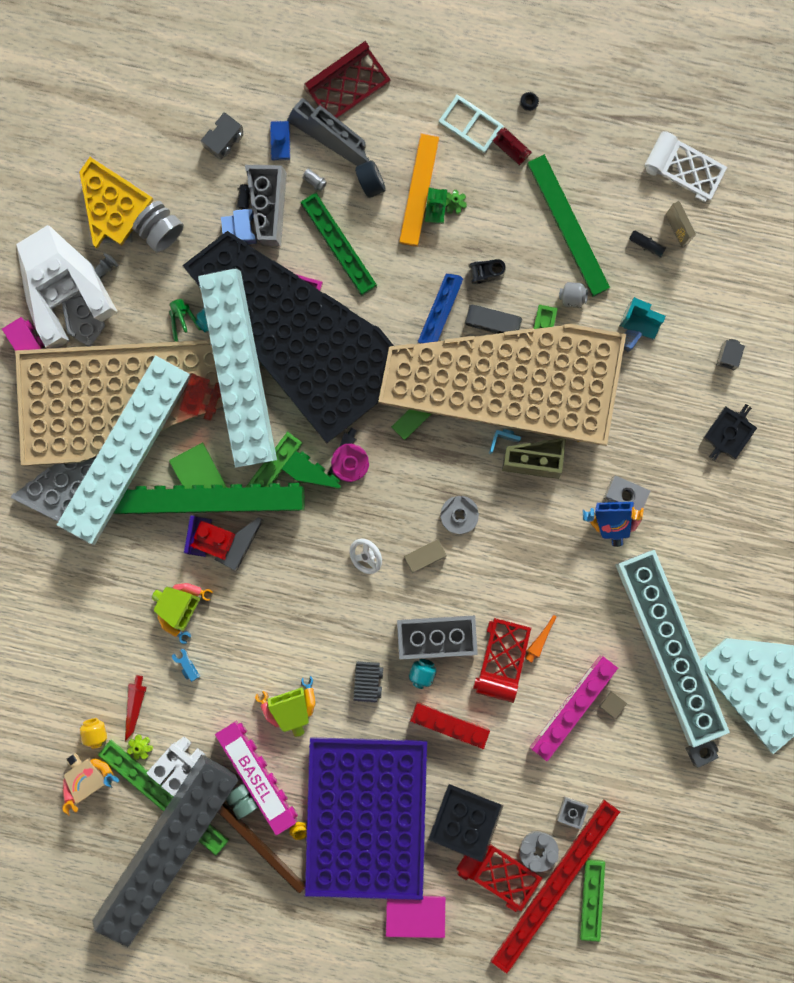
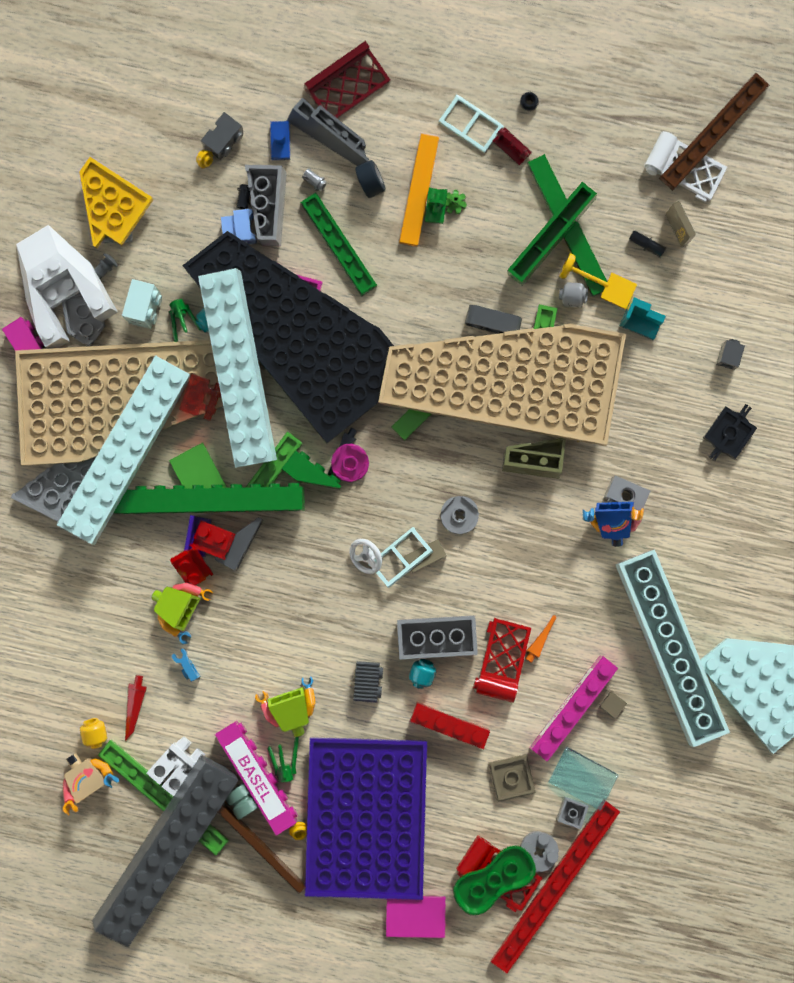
(142, 304): none -> light aqua brick
(142, 745): lime plant -> none
(158, 226): light grey wheel -> none
(191, 566): none -> red plate
(204, 158): none -> yellow plate
(284, 771): none -> green plant
(408, 567): none -> light aqua window
(440, 308): blue plate -> none
(466, 822): black plate -> none
(485, 271): black piece -> none
(506, 434): medium azure bracket -> none
(508, 871): none -> green plate
(512, 777): none -> dark tan tile
(552, 233): none -> green brick
(583, 778): none -> clear light blue piece
(592, 900): bright green tile -> none
(616, 290): none -> yellow piece
(631, 339): medium blue slope -> none
(694, 753): dark grey brick -> none
(714, 131): none -> reddish brown tile

